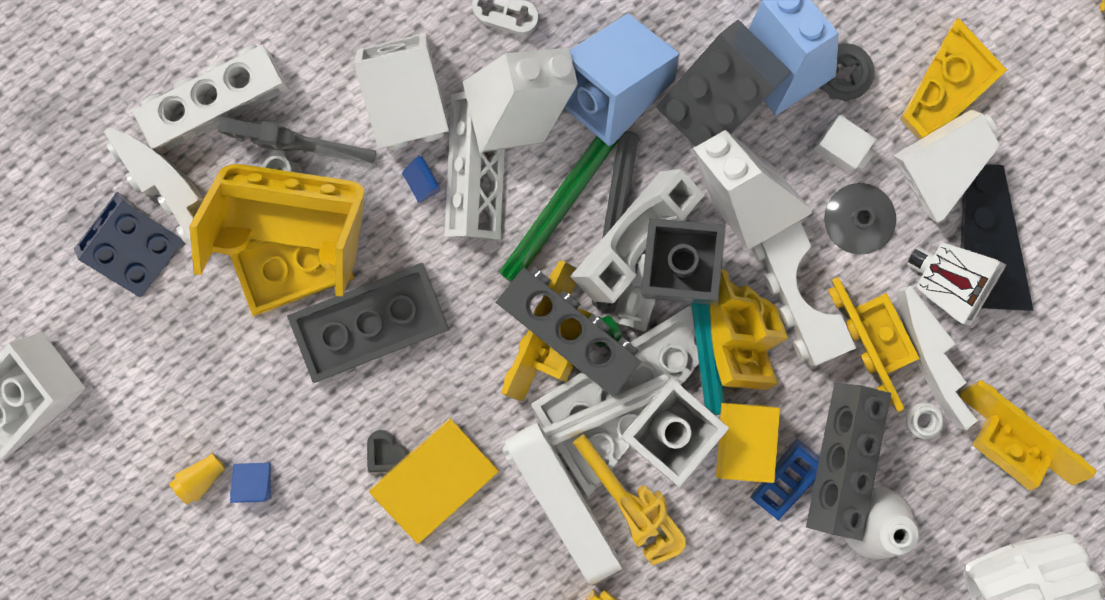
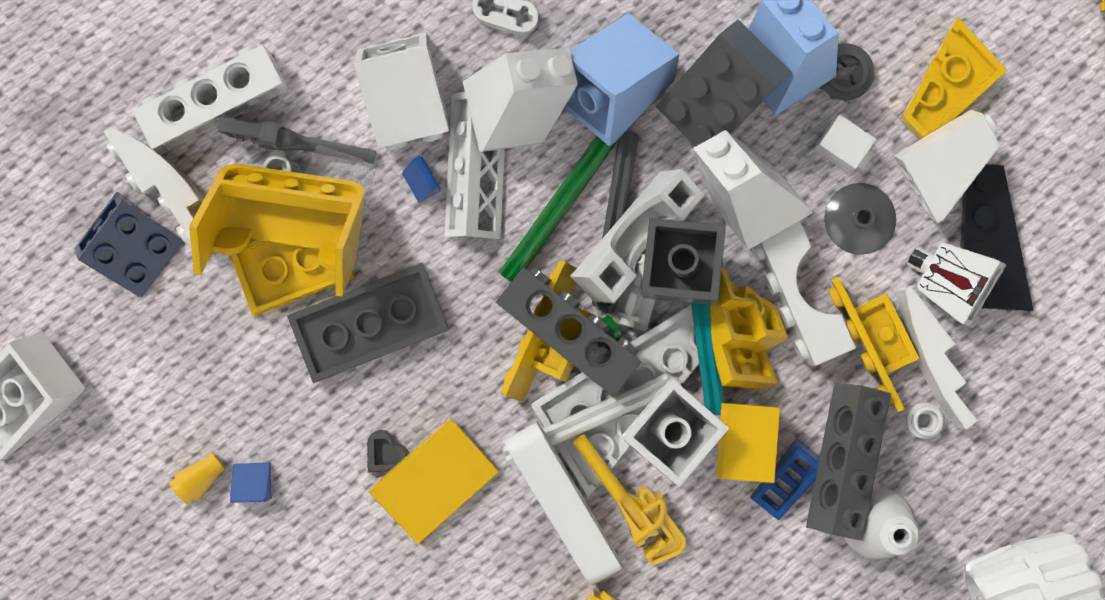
(1021, 443): yellow bracket -> none

